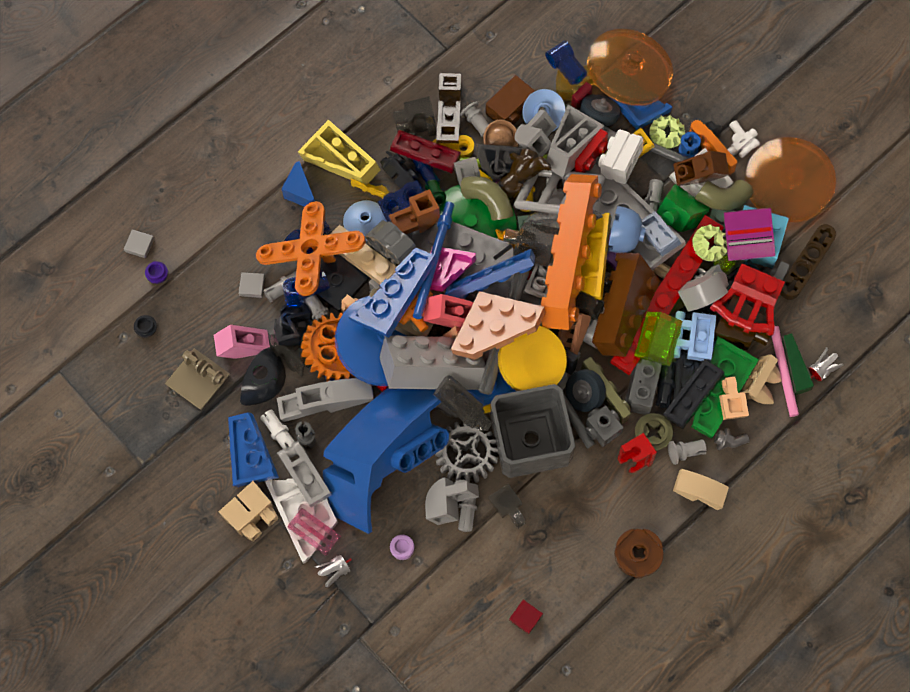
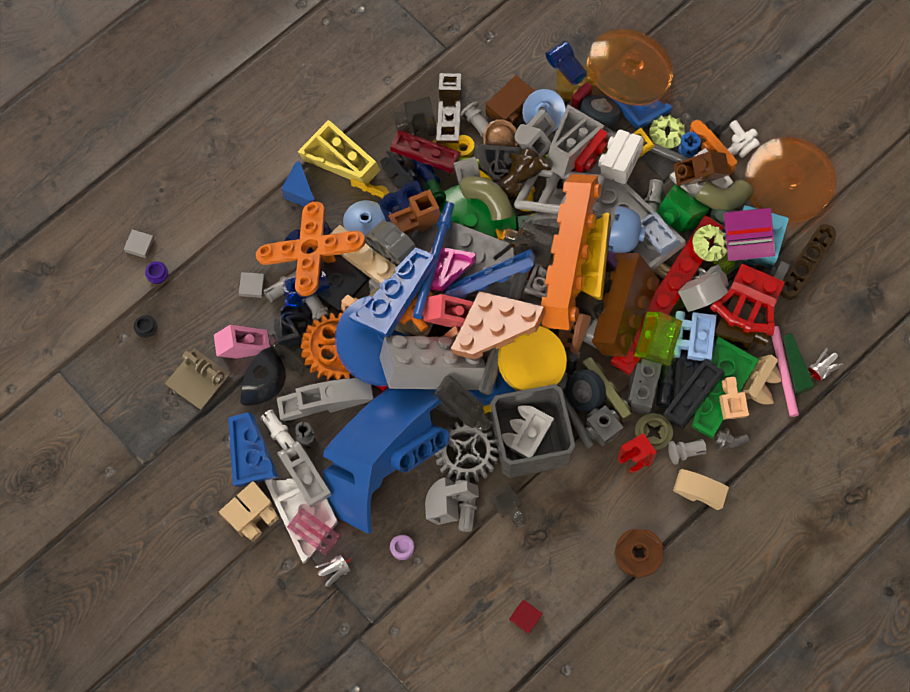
(530, 432): none -> white plate

